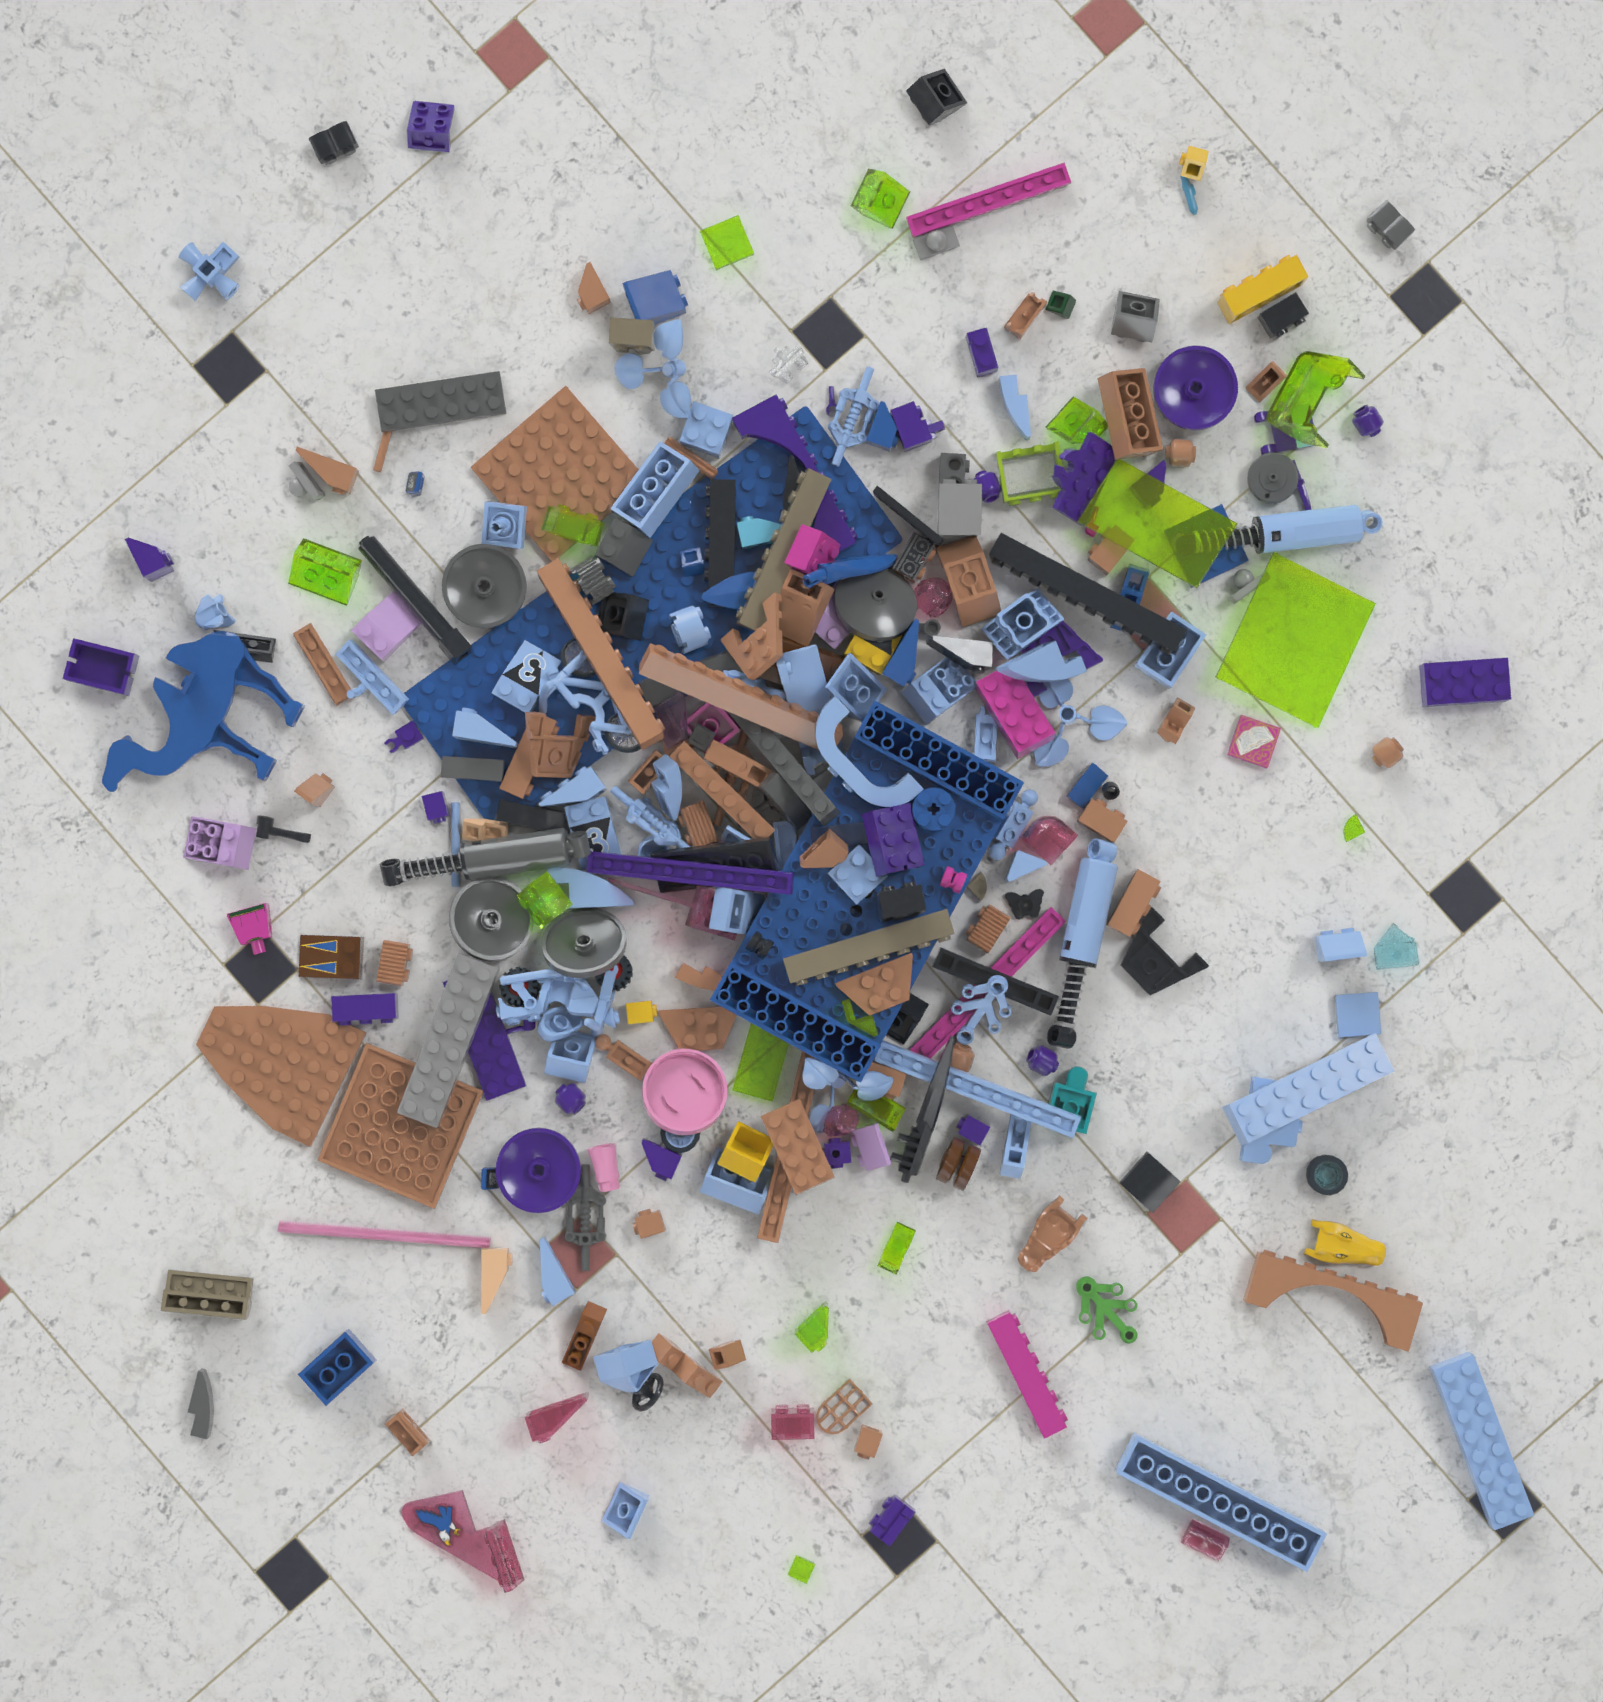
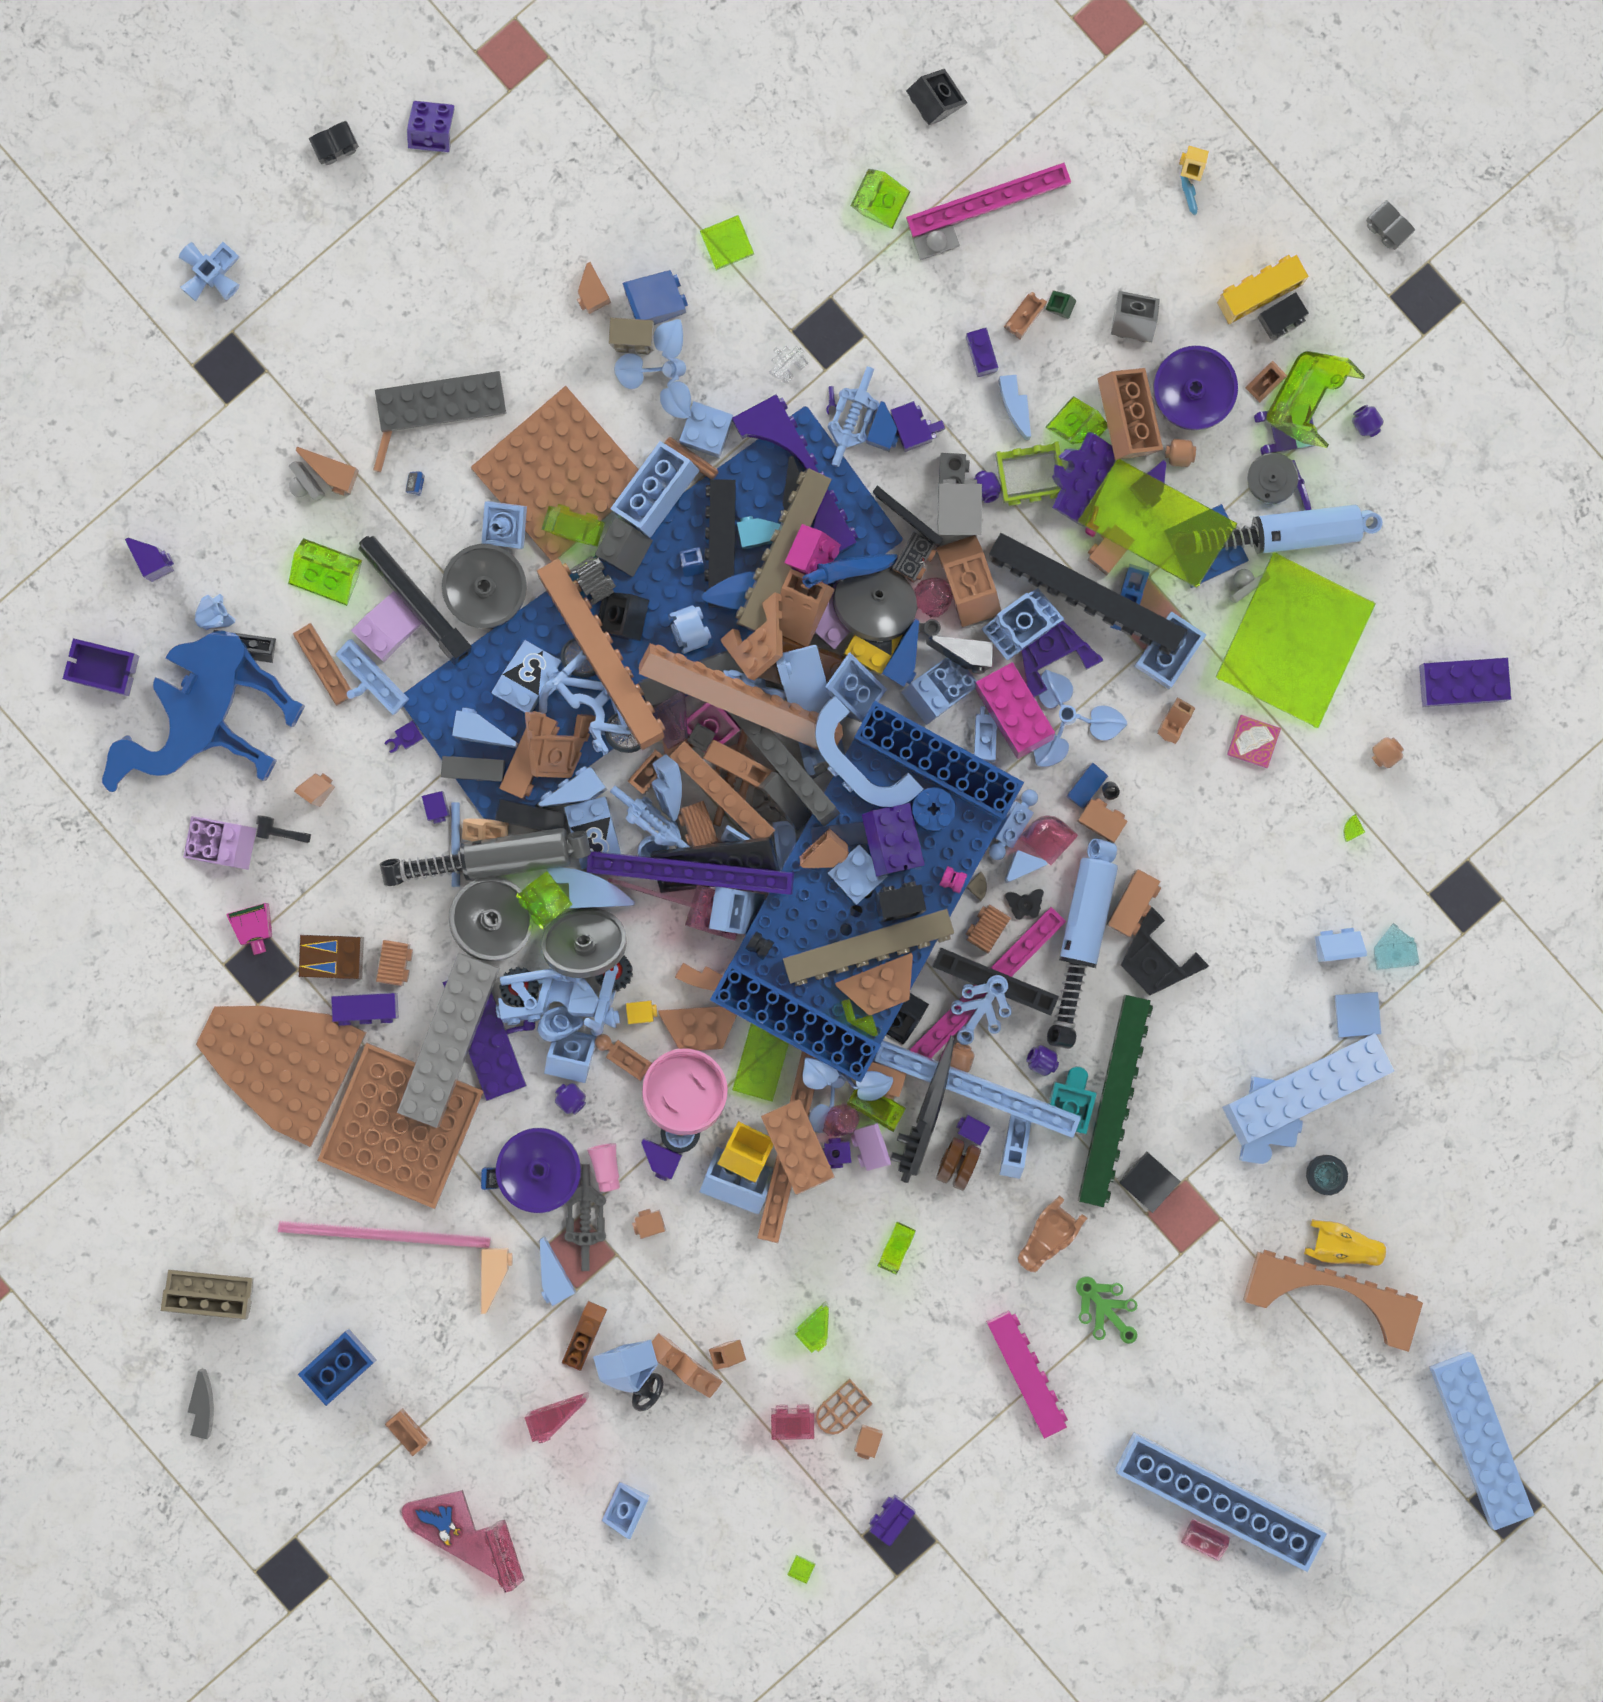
(1043, 665): light blue slope -> none
(1114, 1101): none -> dark green brick

